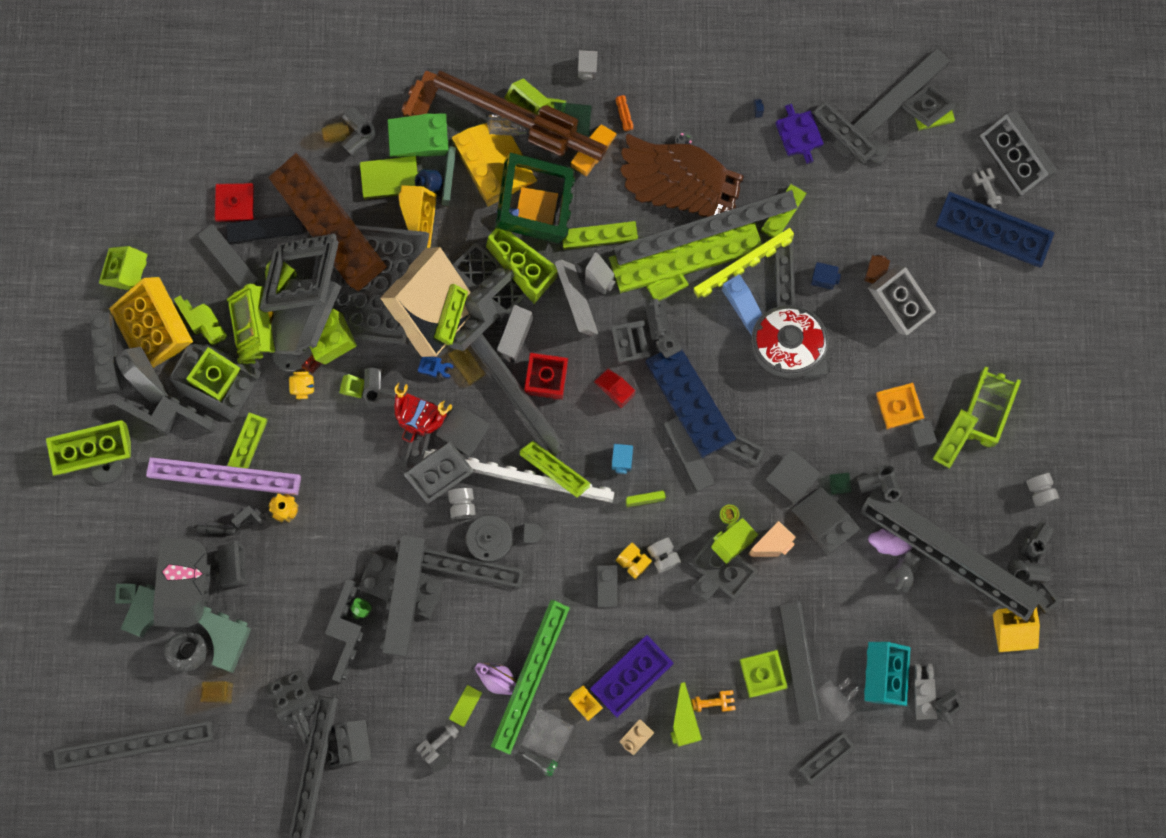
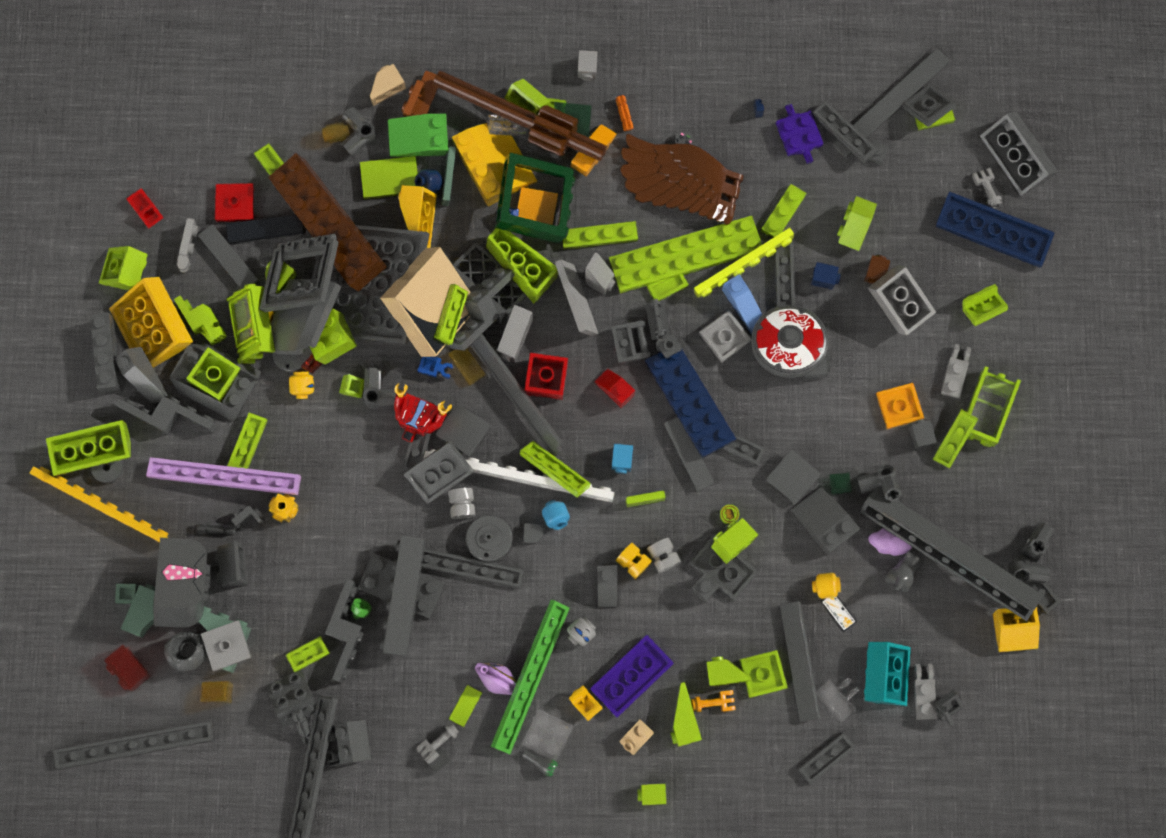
(94, 501): none -> yellow plate
(127, 668): none -> clear red brick
(145, 208): none -> red slope
(186, 245): none -> light grey hinge
(226, 645): none -> light grey plate
(268, 159): none -> lime tile
(307, 654): none -> lime plate
(386, 84): none -> tan slope
(555, 514): none -> dark azure head
(581, 631): none -> light grey head
(652, 794): none -> lime brick
(705, 227): dark grey plate -> none
(725, 336): none -> light grey plate
(725, 672): none -> lime slope
(775, 542): light nougat slope -> none
(826, 585): none -> yellow head
(839, 612): none -> sticker
(858, 219): none -> lime brick
(955, 373): none -> light grey hinge
(984, 305): none -> lime bracket
(1042, 489): light grey wheel -> none

